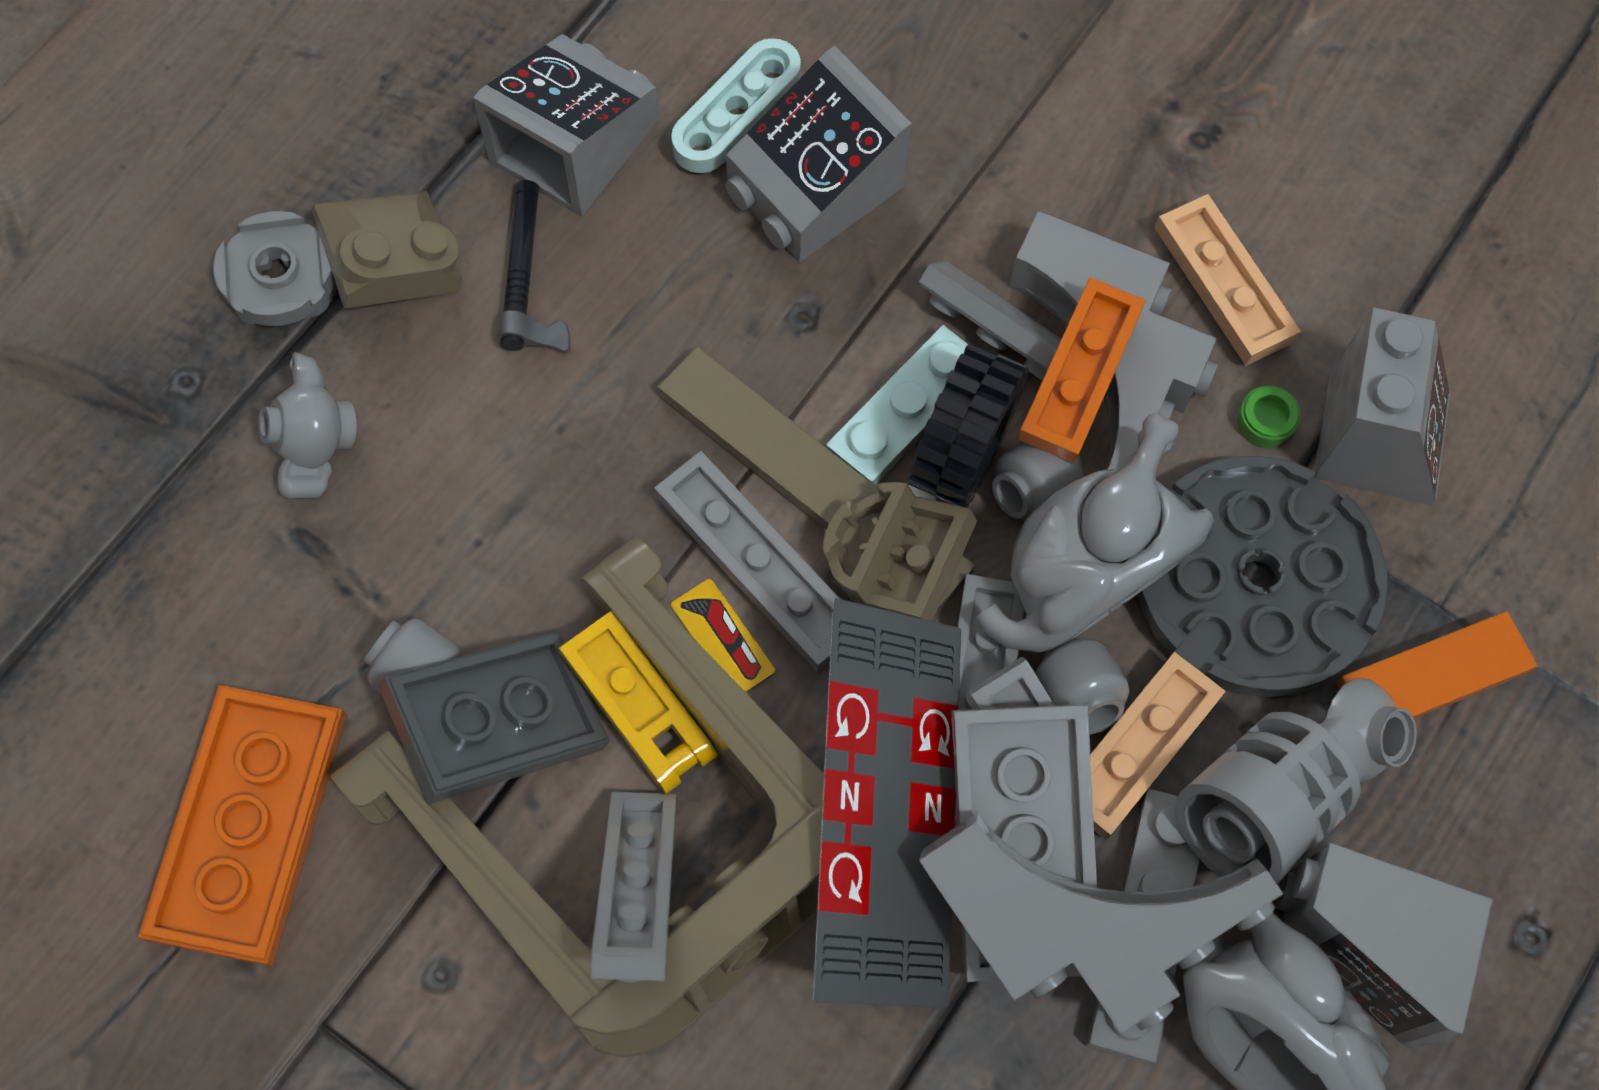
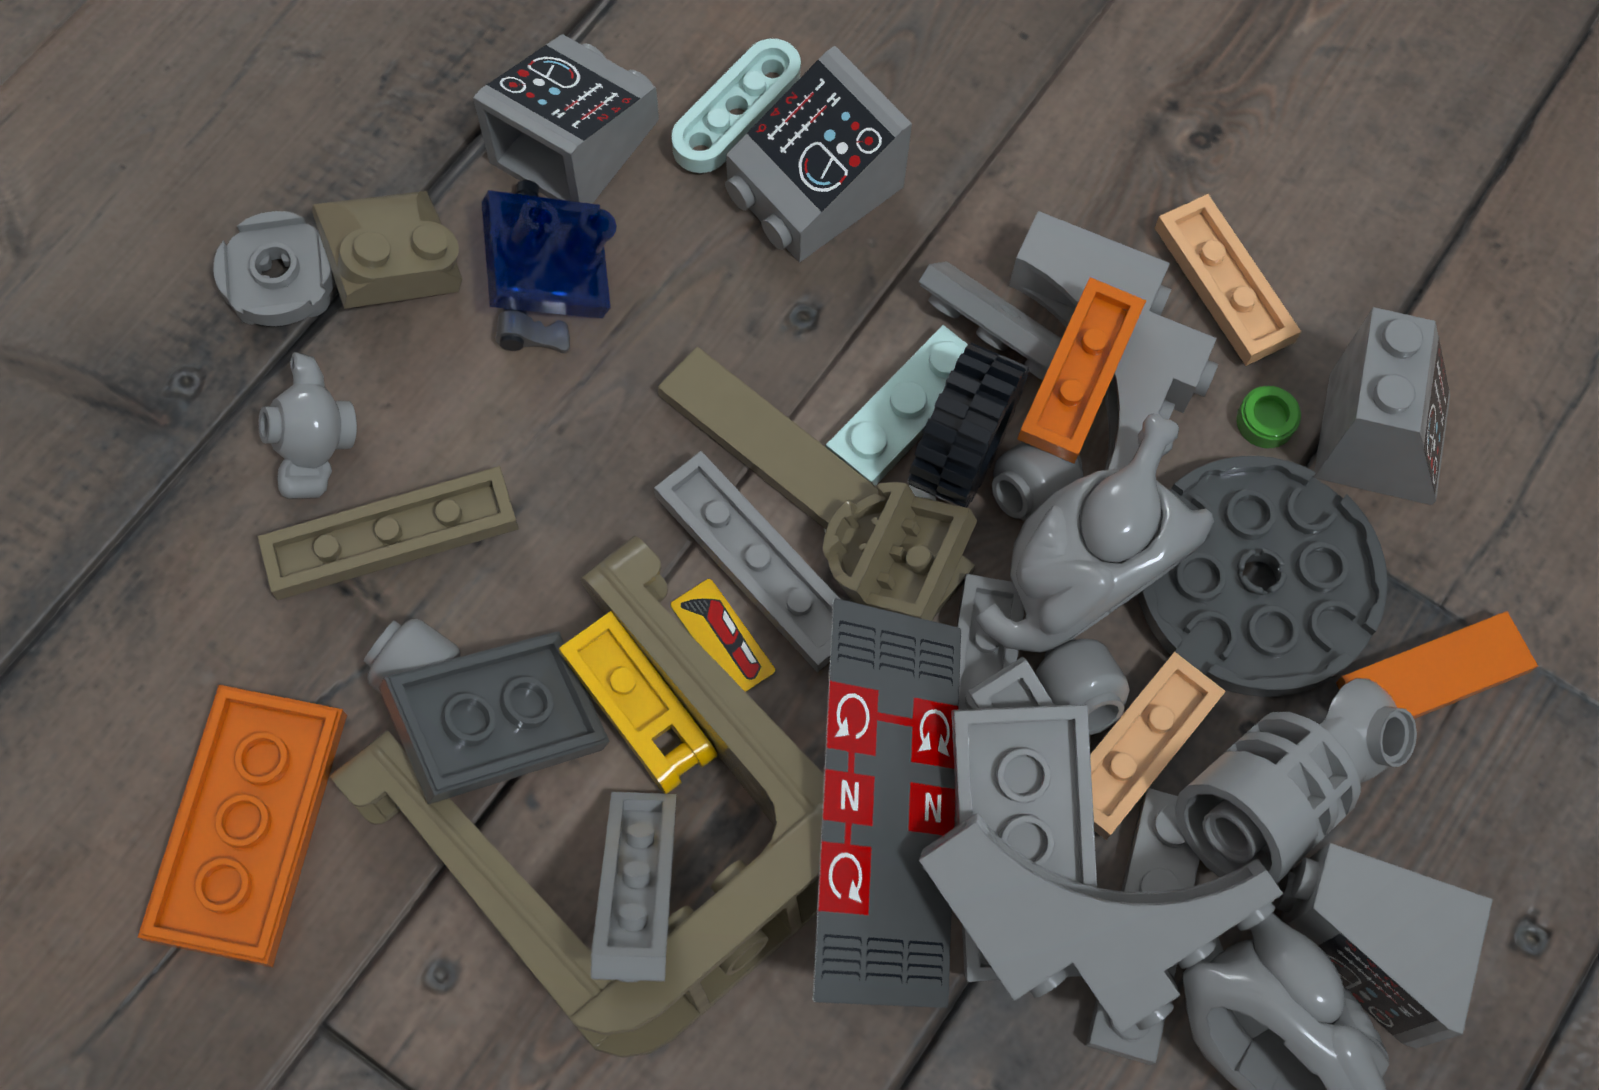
(387, 533): none -> dark tan plate
(546, 254): none -> clear blue plate

